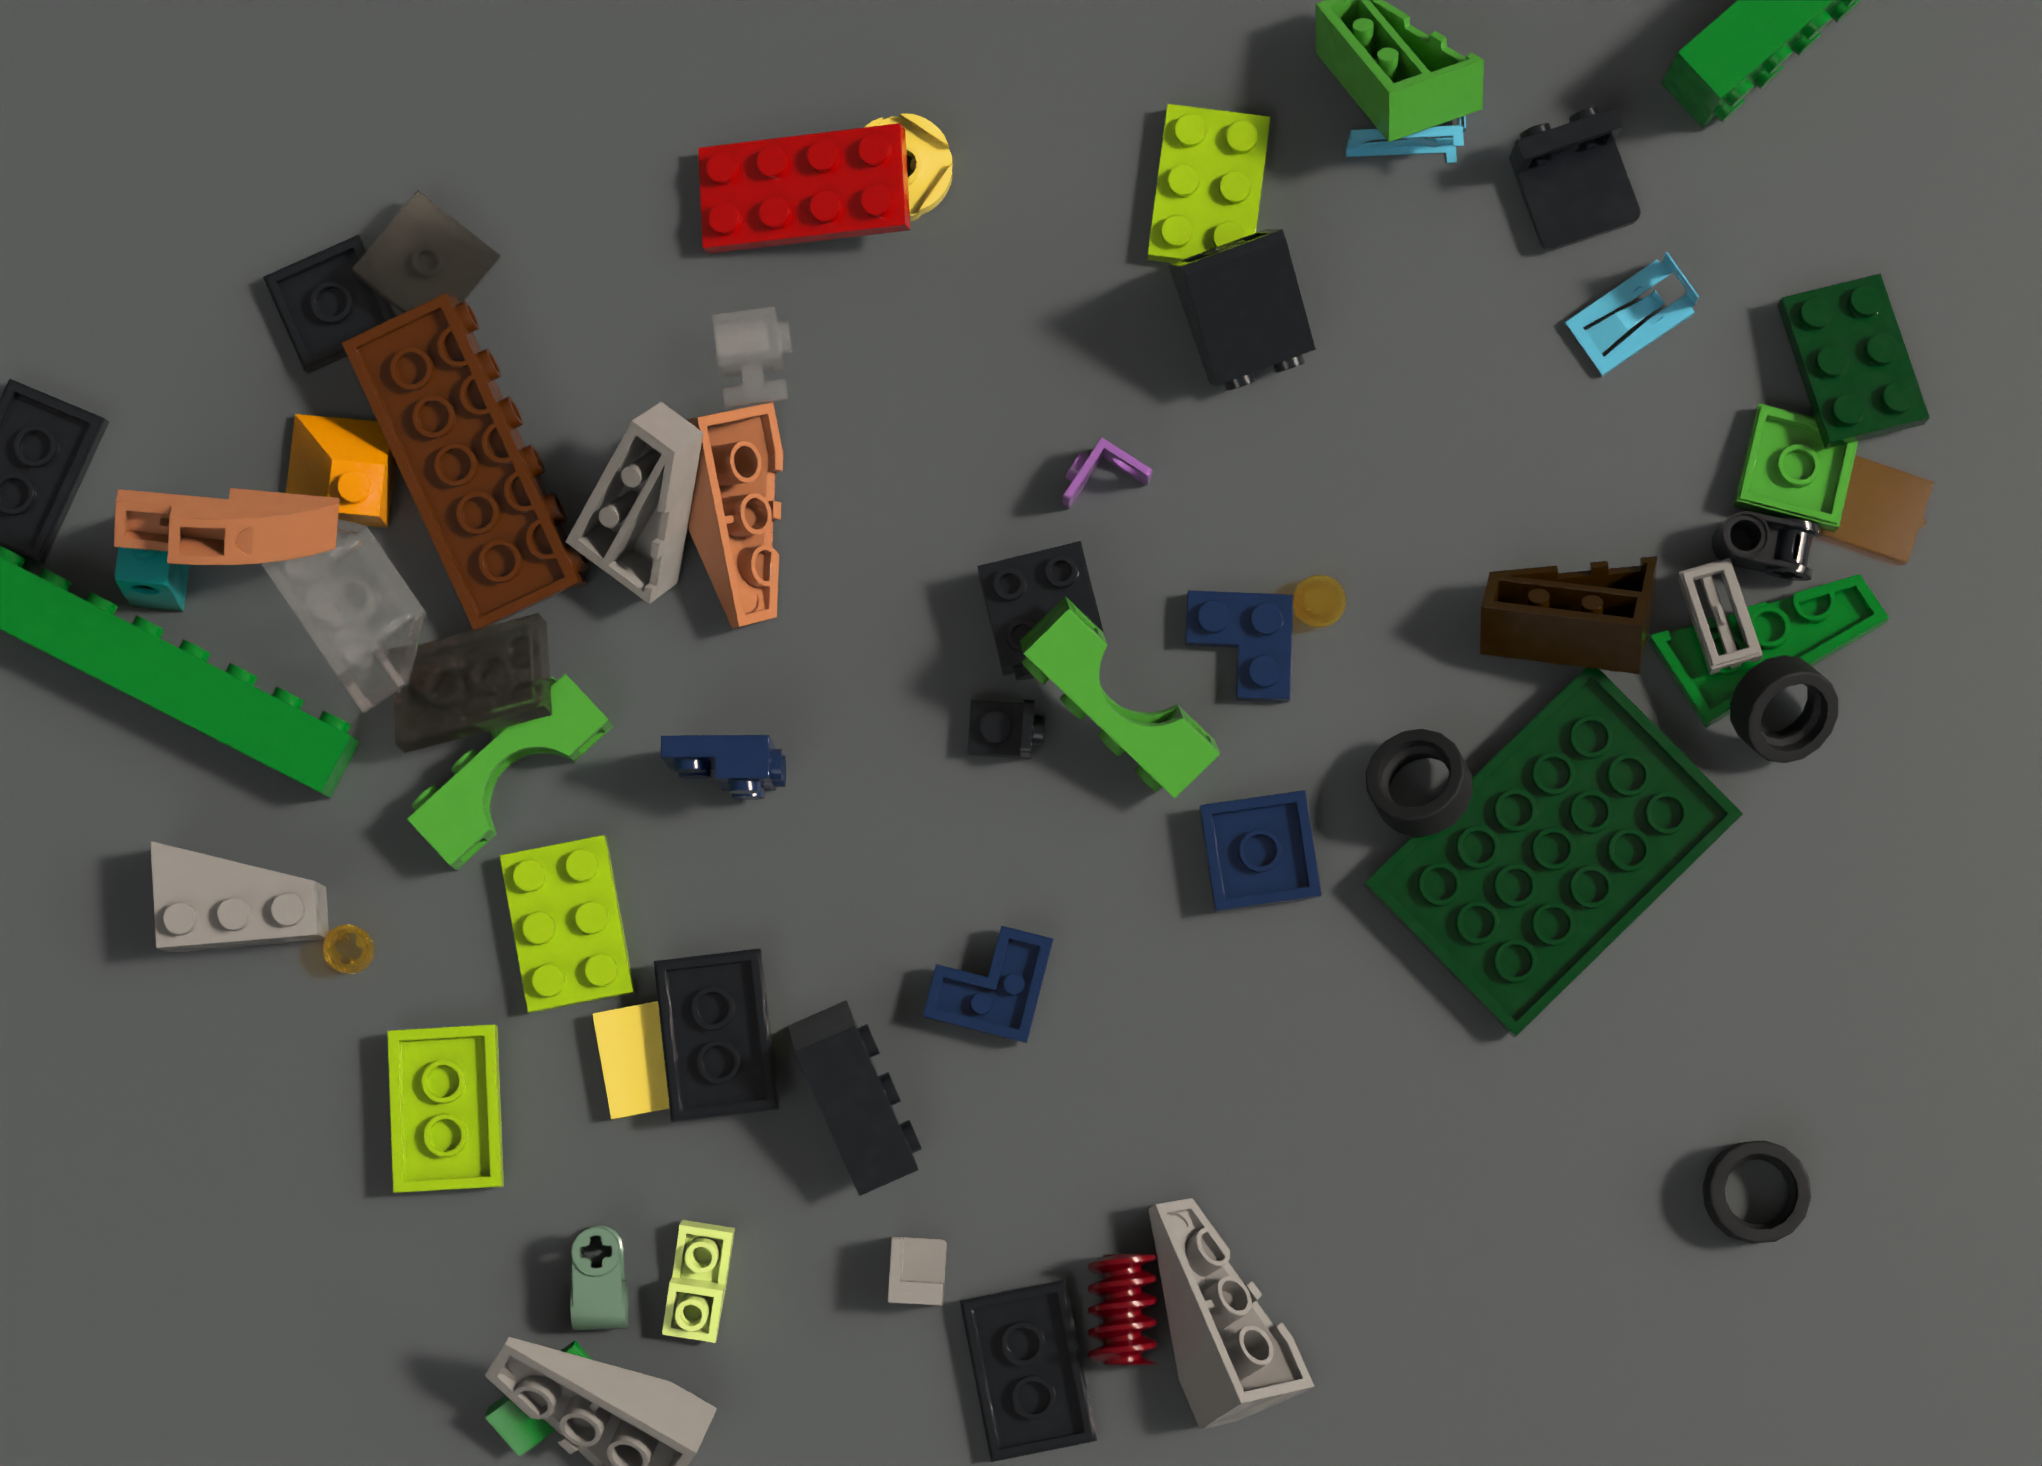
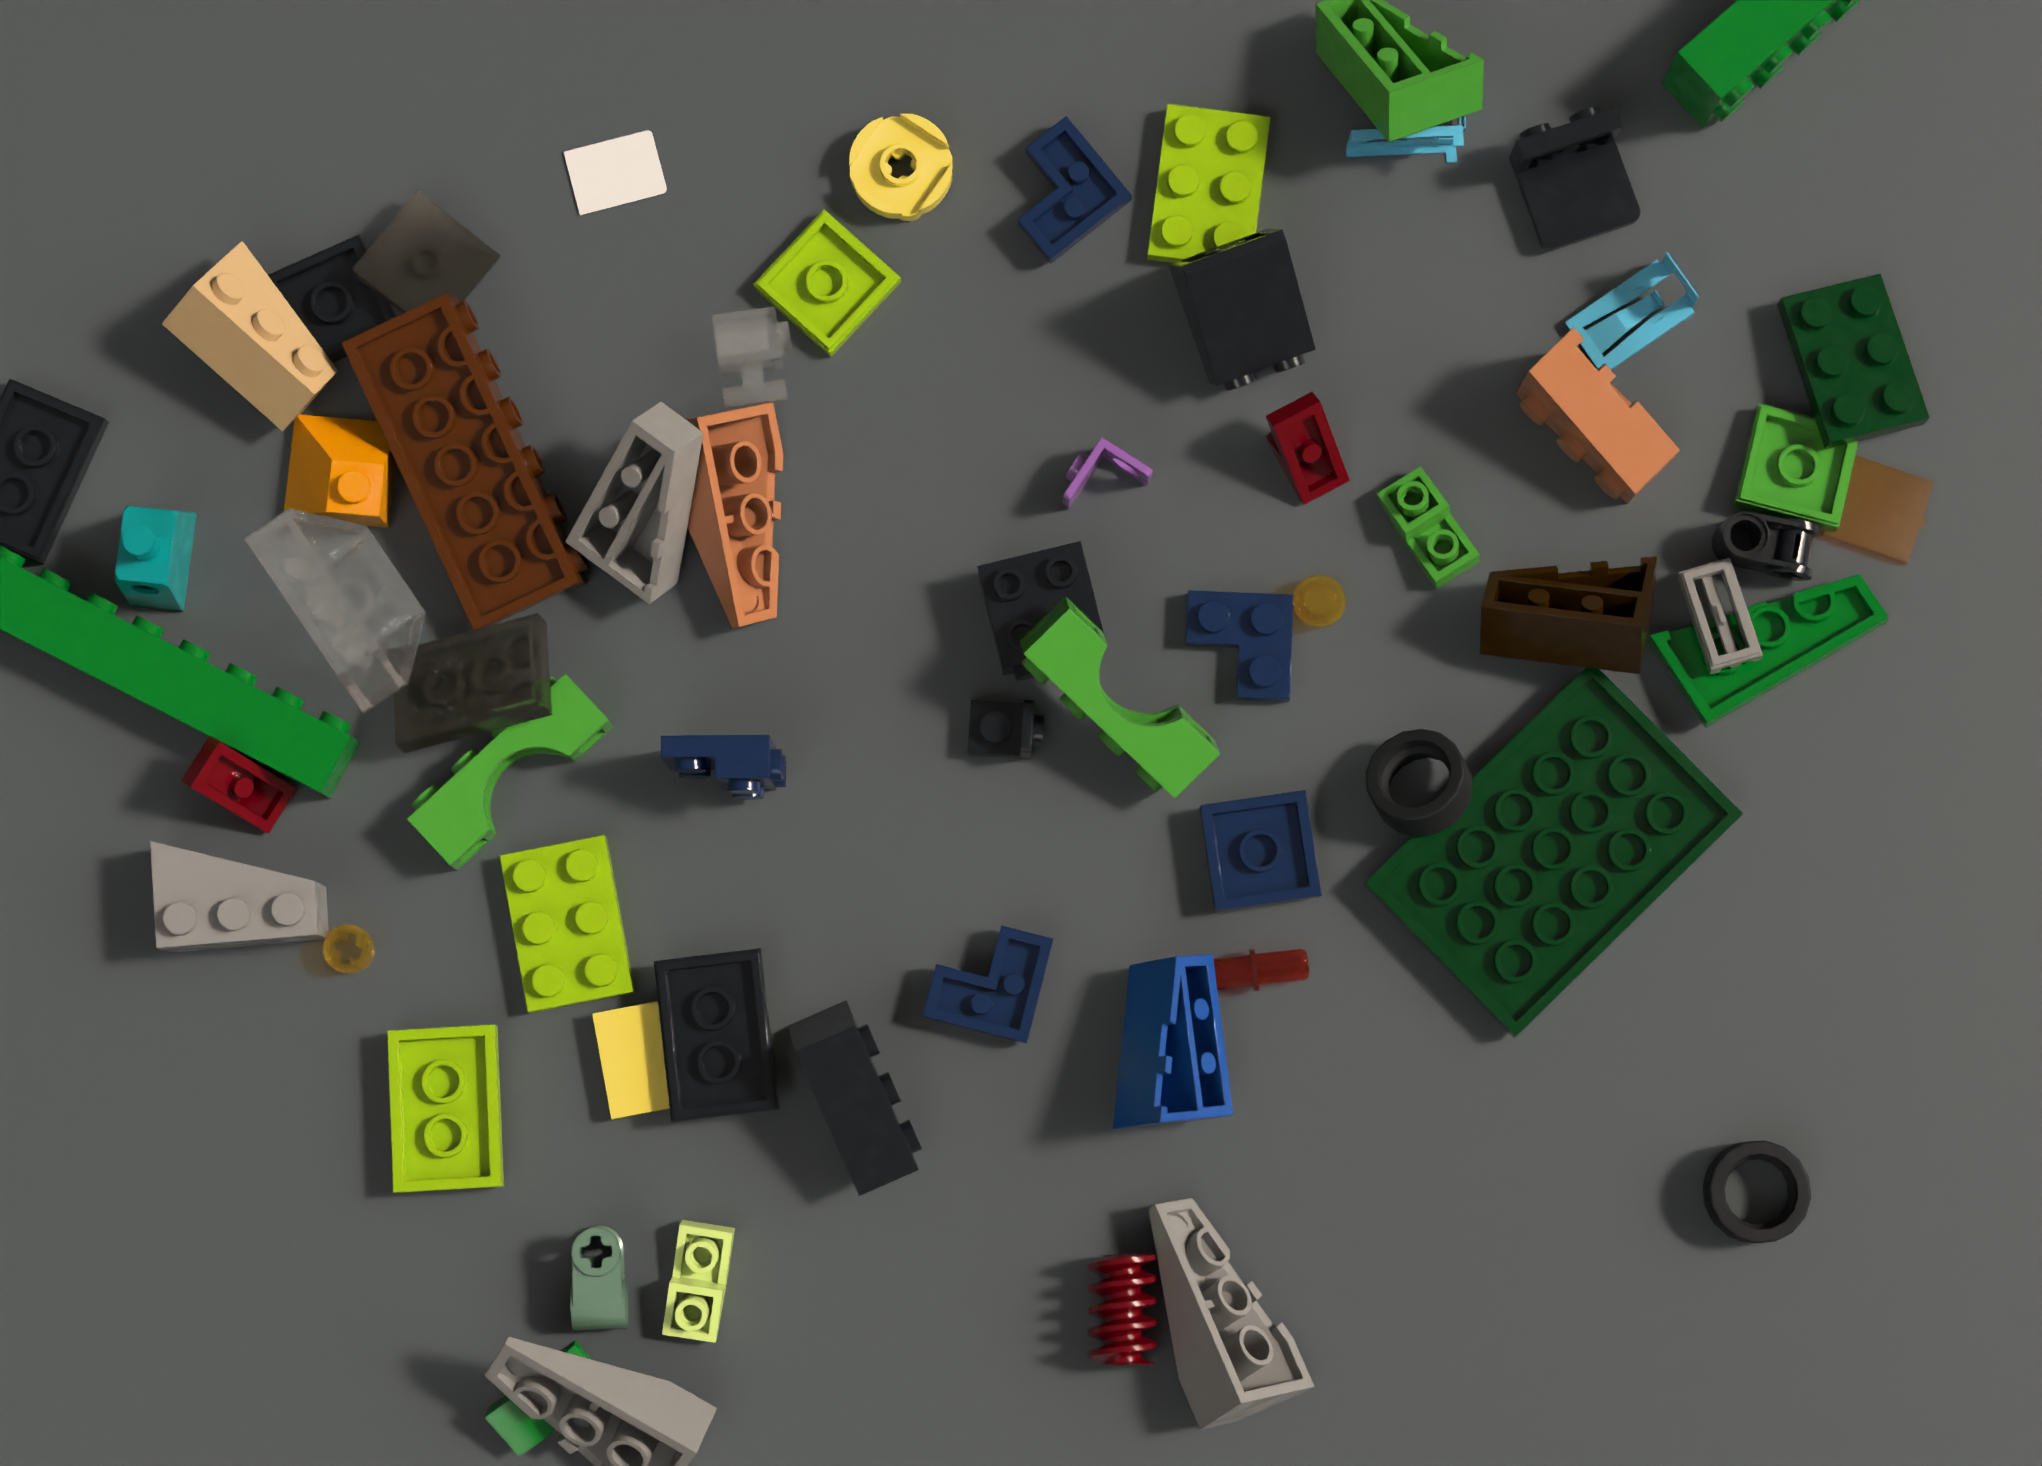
(230, 531): nougat slope -> none
(238, 784): none -> dark red slope
(252, 337): none -> tan wedge
(615, 172): none -> white sticker
(804, 188): red plate -> none
(827, 283): none -> lime tile
(917, 1271): light grey panel -> none
(1028, 1370): black tile -> none
(1083, 192): none -> dark blue plate
(1172, 1045): none -> blue wedge
(1261, 969): none -> clear red axle
(1306, 448): none -> dark red slope
(1428, 527): none -> bright green slope
(1595, 419): none -> nougat wedge
(1807, 731): black tyre -> none

